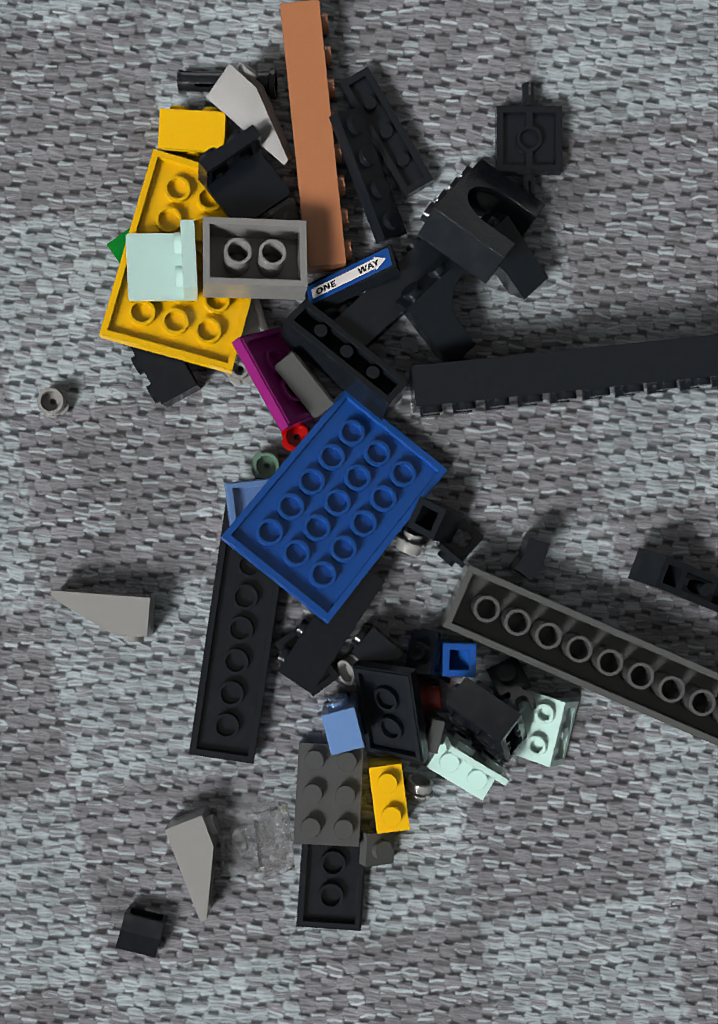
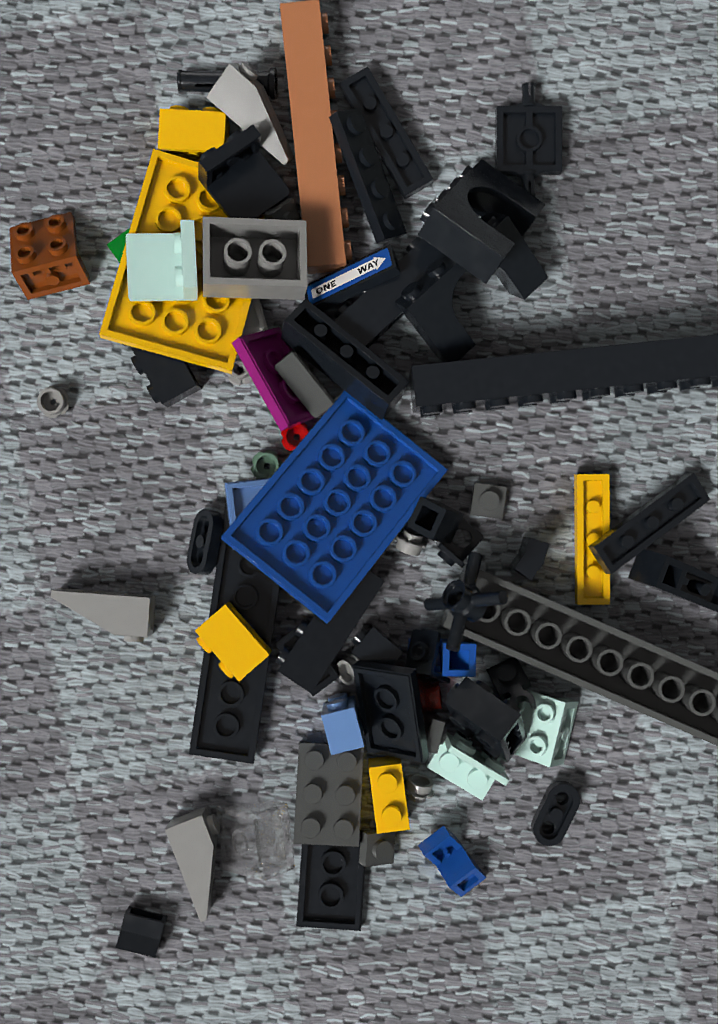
(47, 256): none -> dark orange bracket
(205, 542): none -> black plate
(232, 642): none -> yellow brick
(452, 861): none -> blue slope
(465, 601): none -> black bar
(488, 500): none -> dark grey plate
(557, 812): none -> black plate
(590, 524): none -> yellow plate
(649, 523): none -> black plate

